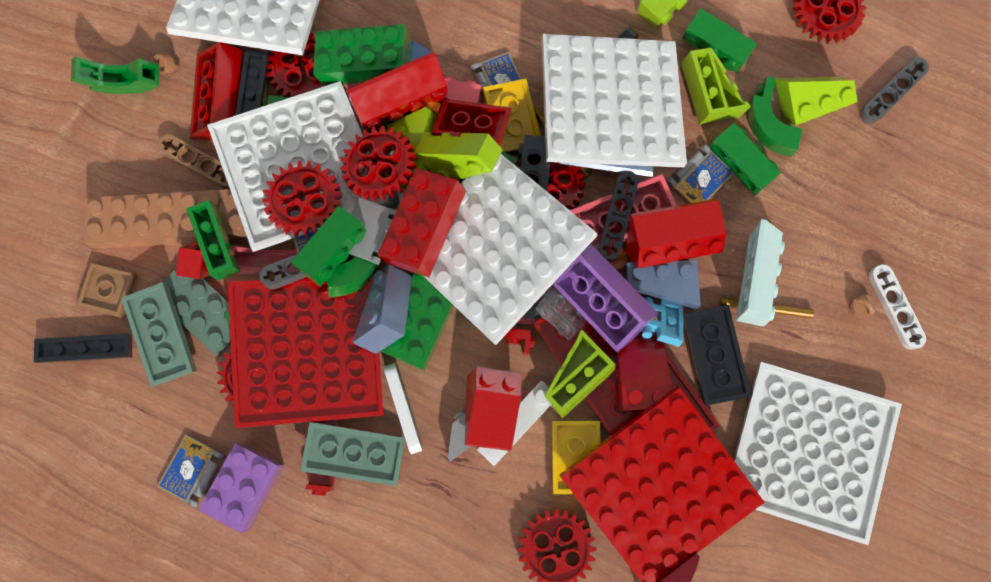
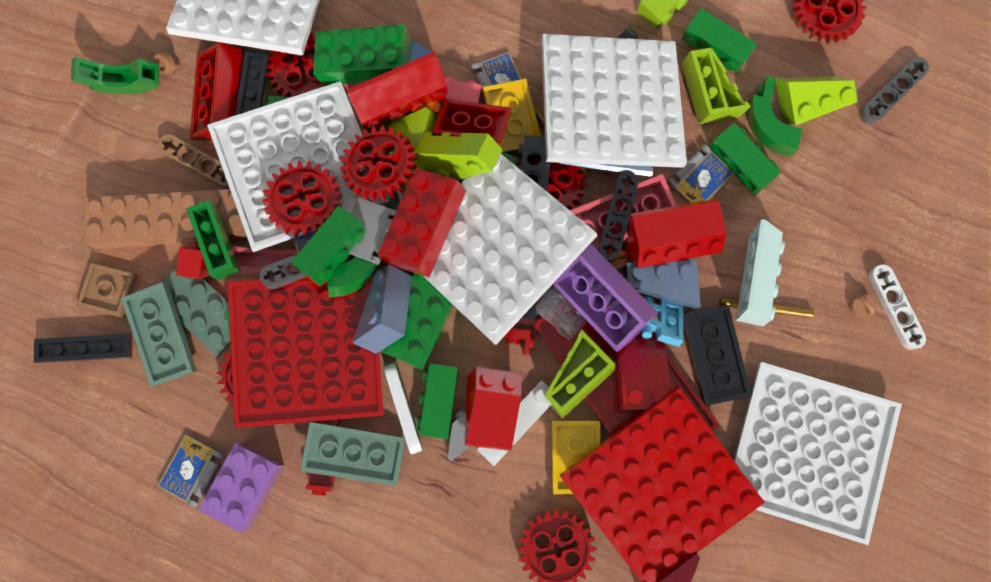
(437, 401): none -> green brick

